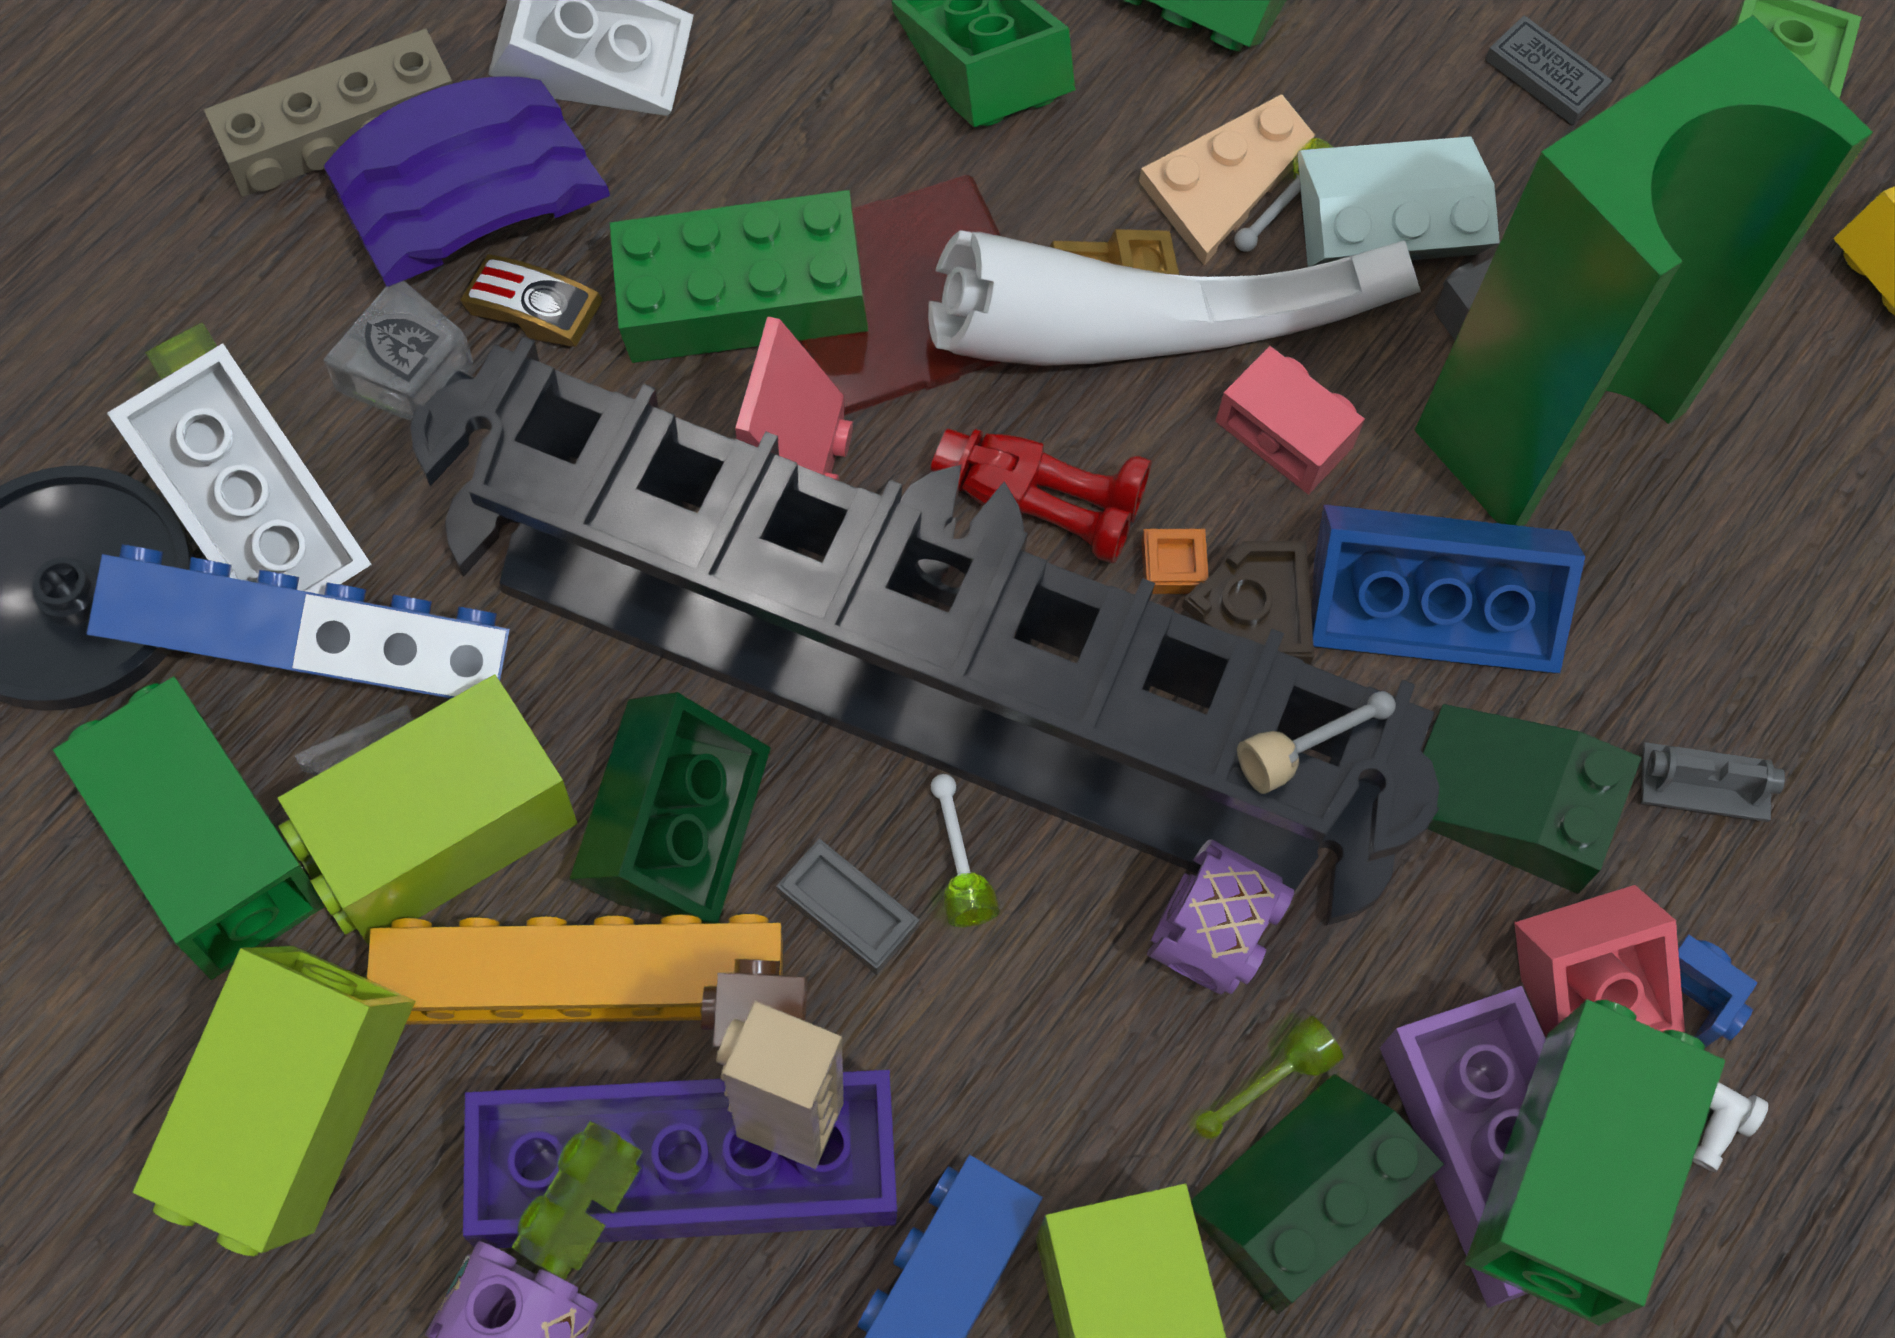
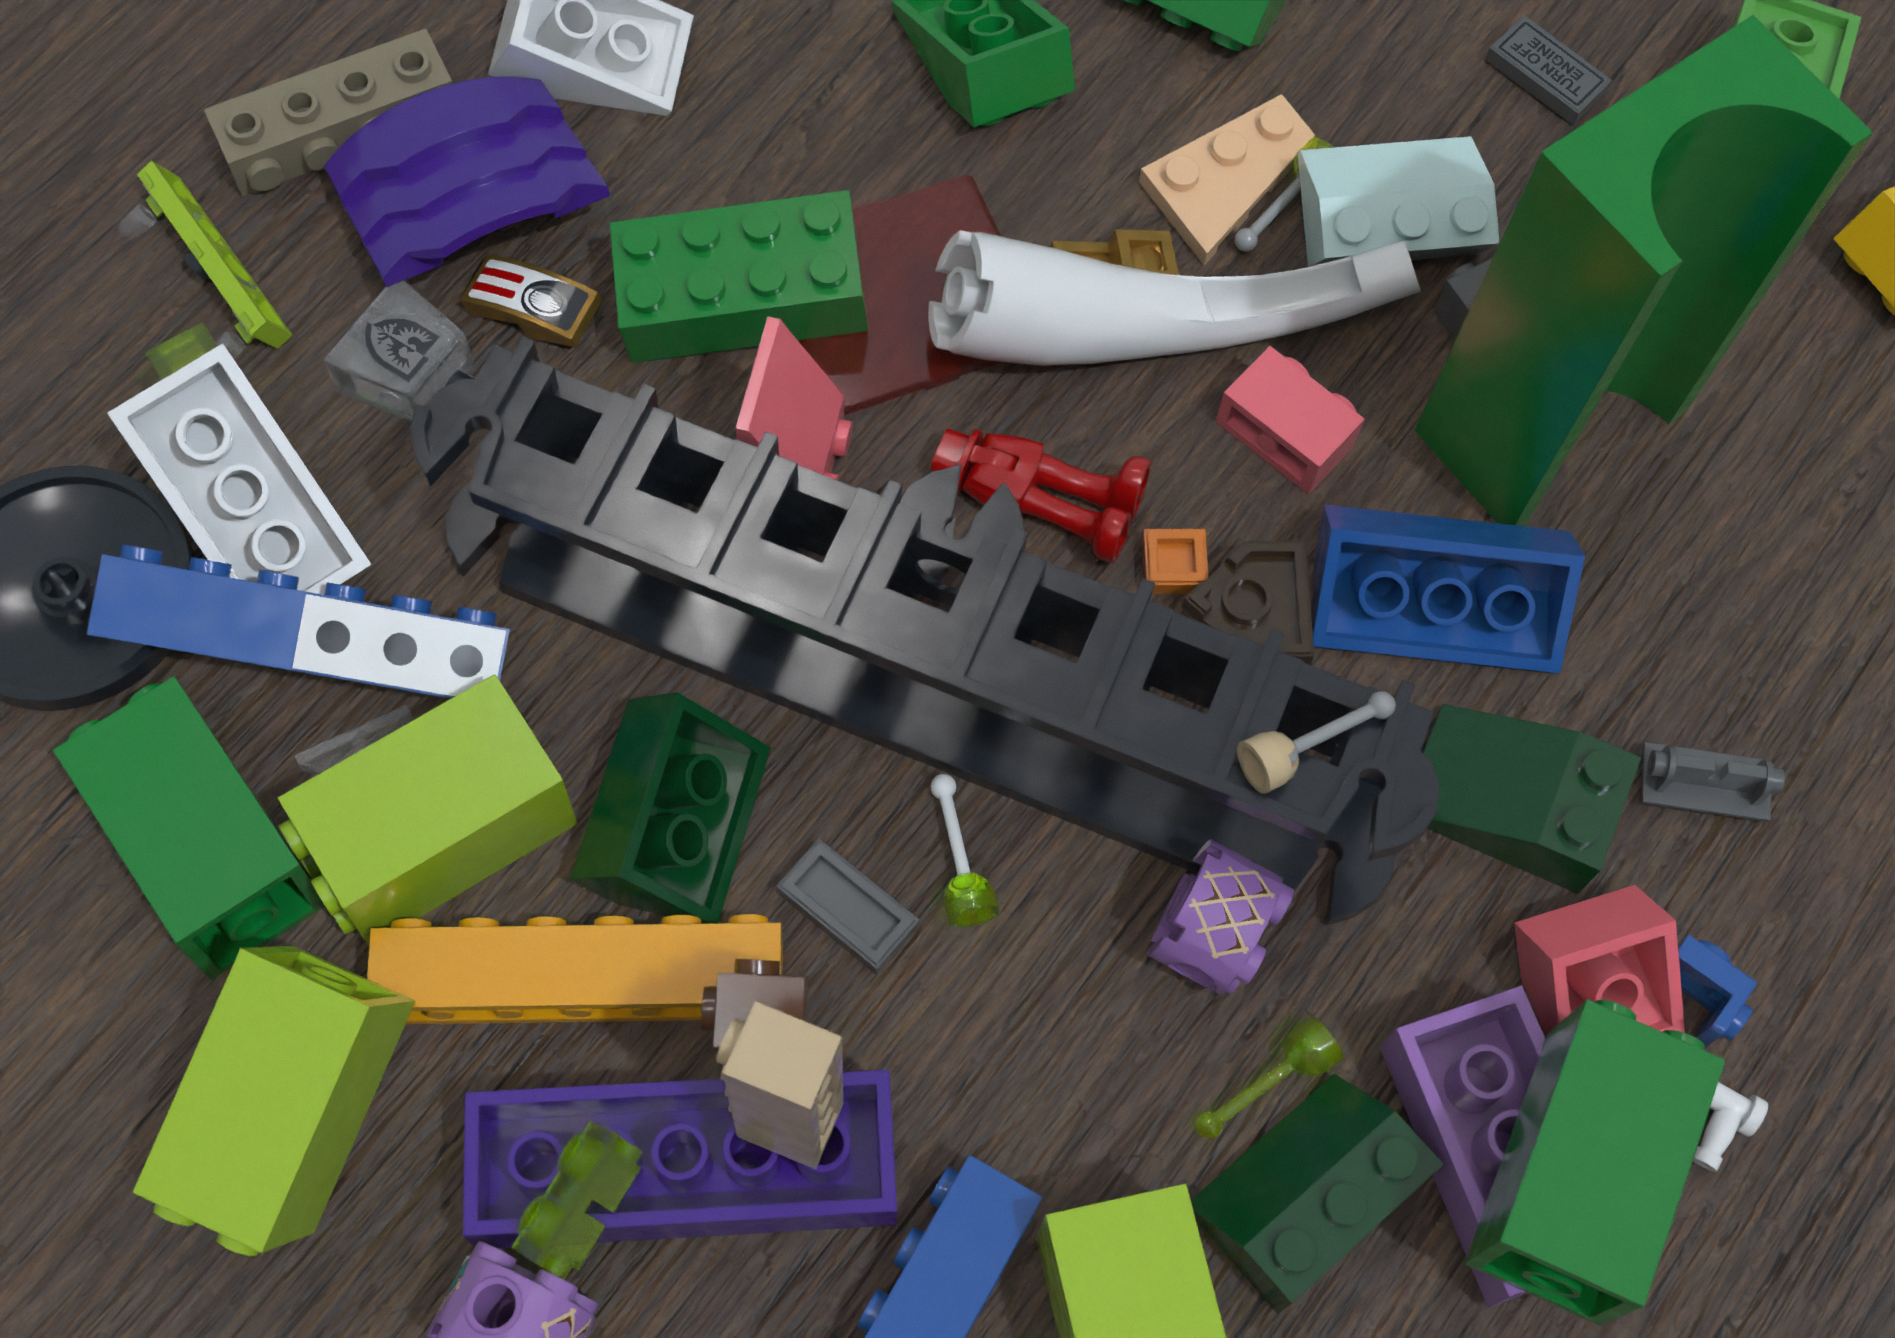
(208, 257): none -> lime piece

